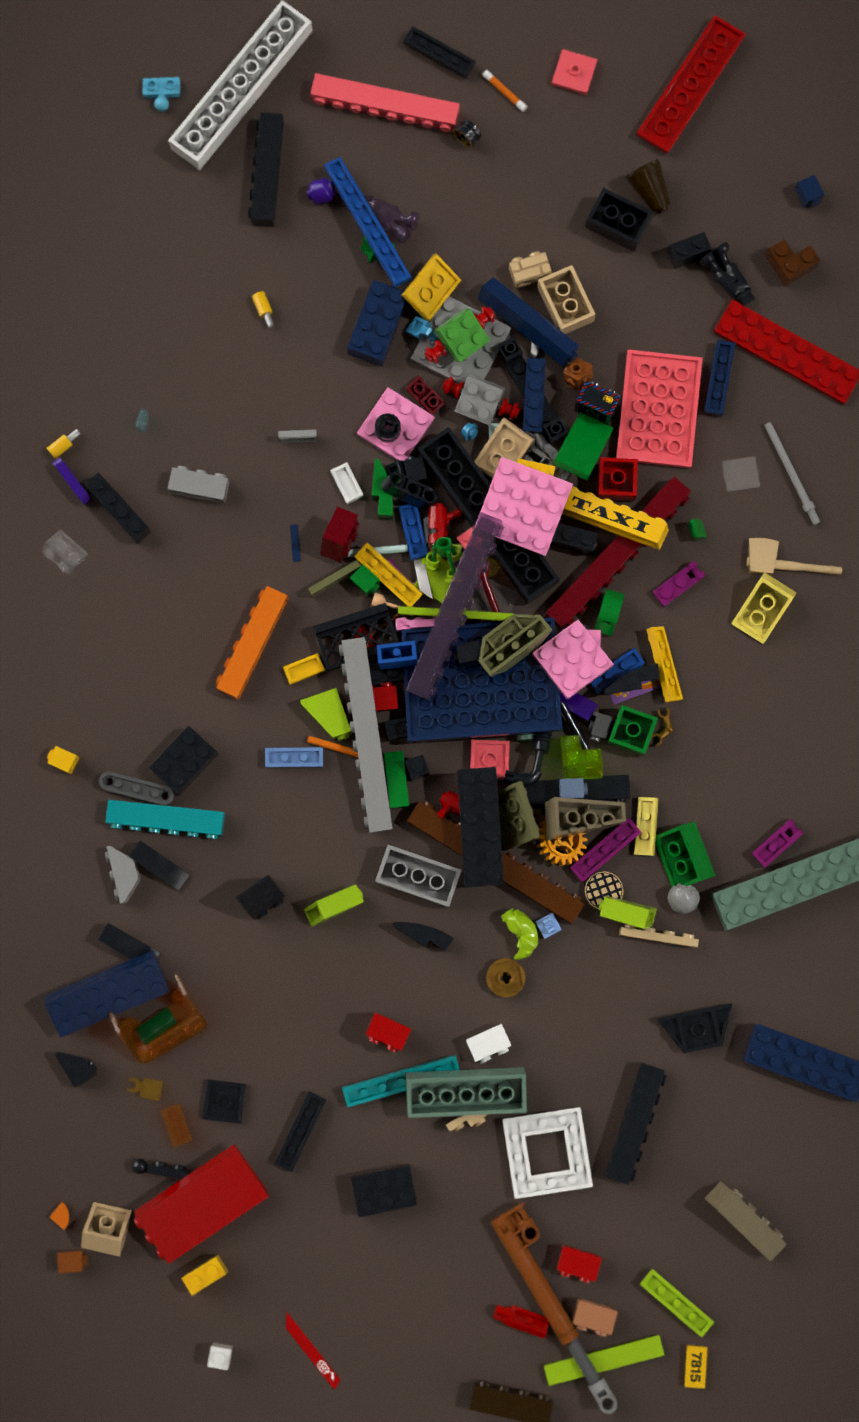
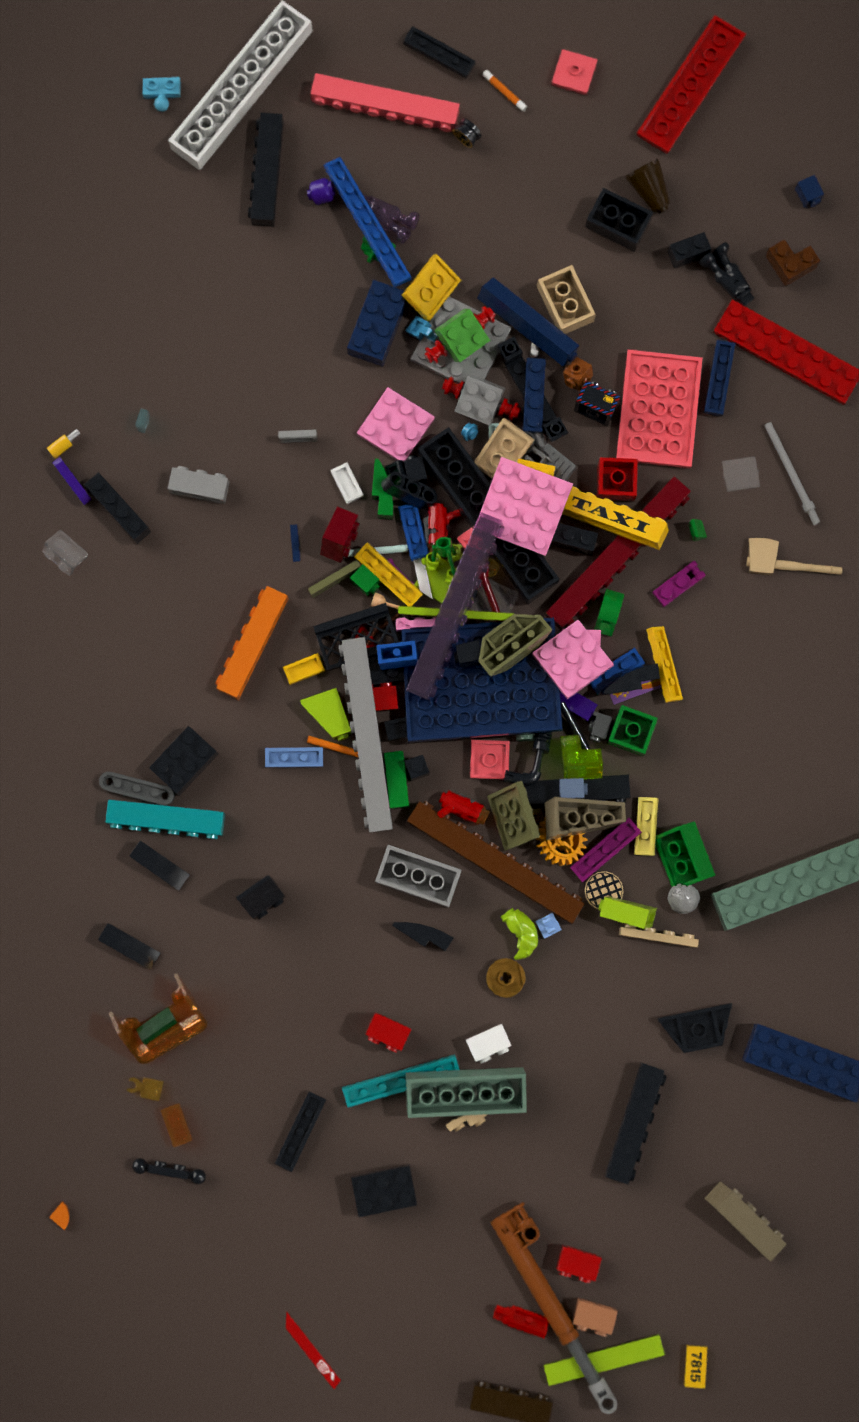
(62, 759): yellow brick -> none
(72, 1261): dark orange brick -> none
(77, 1068): black slope -> none
(106, 992): dark blue brick -> none
(106, 1229): tan slope -> none
(123, 873): light grey slope -> none
(200, 1204): red brick -> none
(205, 1274): yellow brick -> none
(220, 1356): white brick -> none
(224, 1101): black tile -> none
(263, 307): yellow piece -> none
(334, 905): lime slope -> none
(383, 434): black wheel -> none
(424, 395): dark red slope -> none
(480, 827): black brick -> none
(529, 269): tan brick -> none
(532, 1185): white plate -> none
(583, 446): green tile -> none
(668, 727): pearl gold arm -> none
(676, 1302): lime plate -> none
(763, 608): light yellow slope -> none
(776, 843): magenta plate -> none

